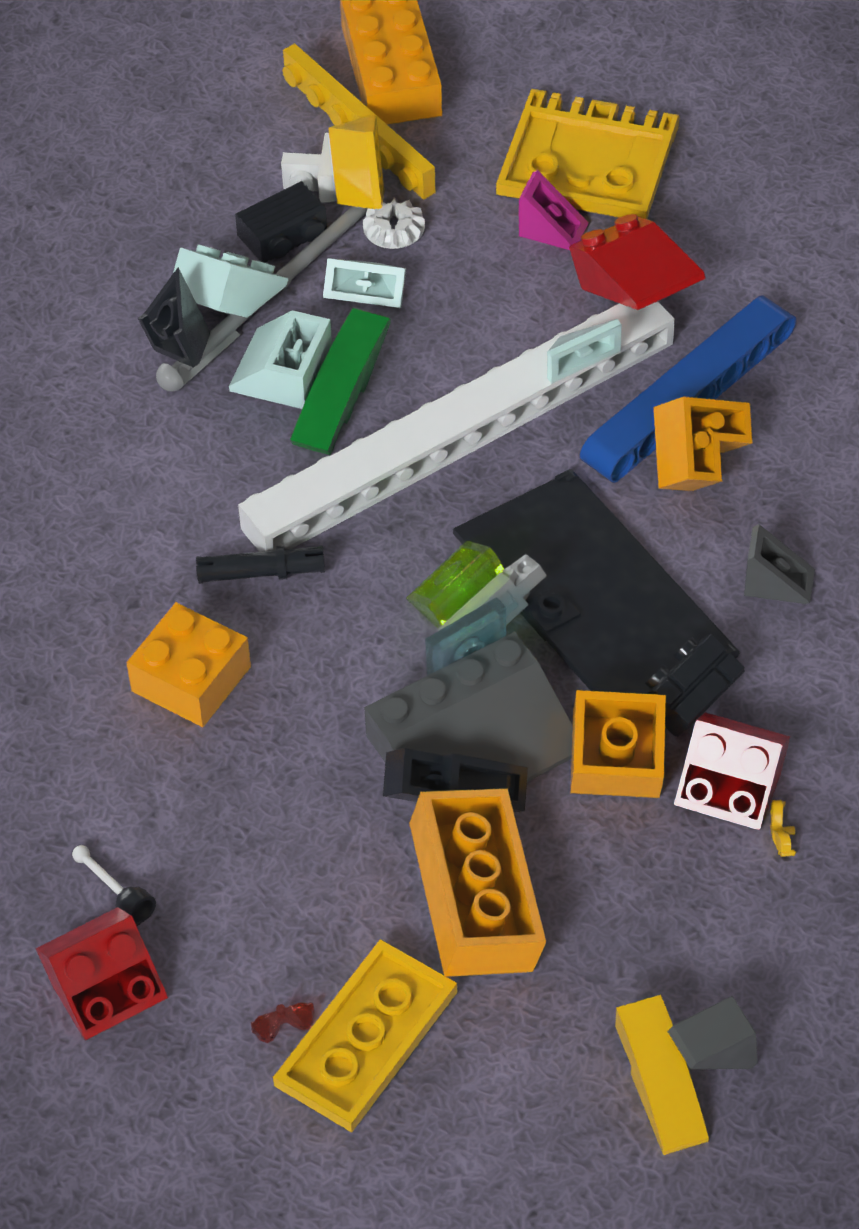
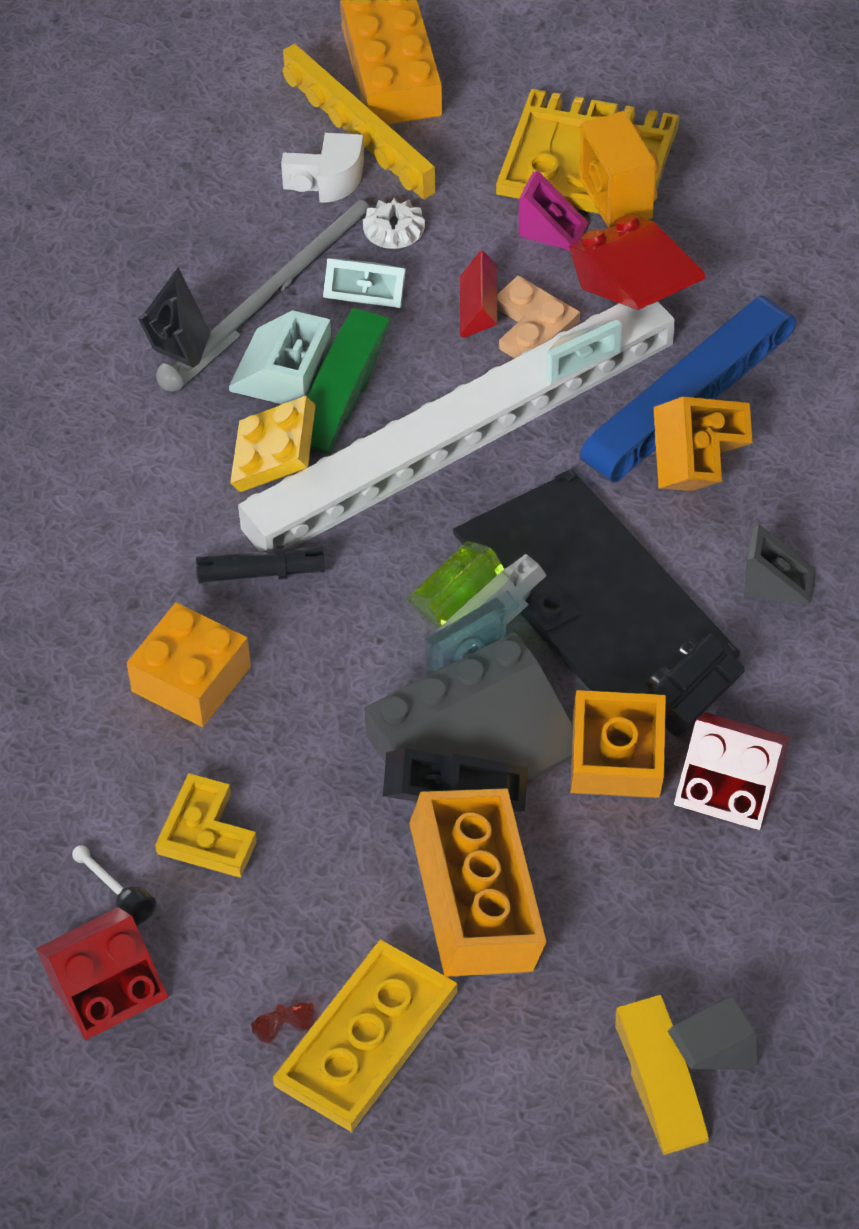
(197, 836): none -> yellow plate
(228, 281): light aqua slope -> none
(273, 444): none -> yellow plate
(281, 222): black brick -> none
(357, 163): yellow slope -> none
(478, 296): none -> red slope
(537, 314): none -> light nougat plate
(617, 168): none -> light orange brick
(779, 833): yellow piece -> none

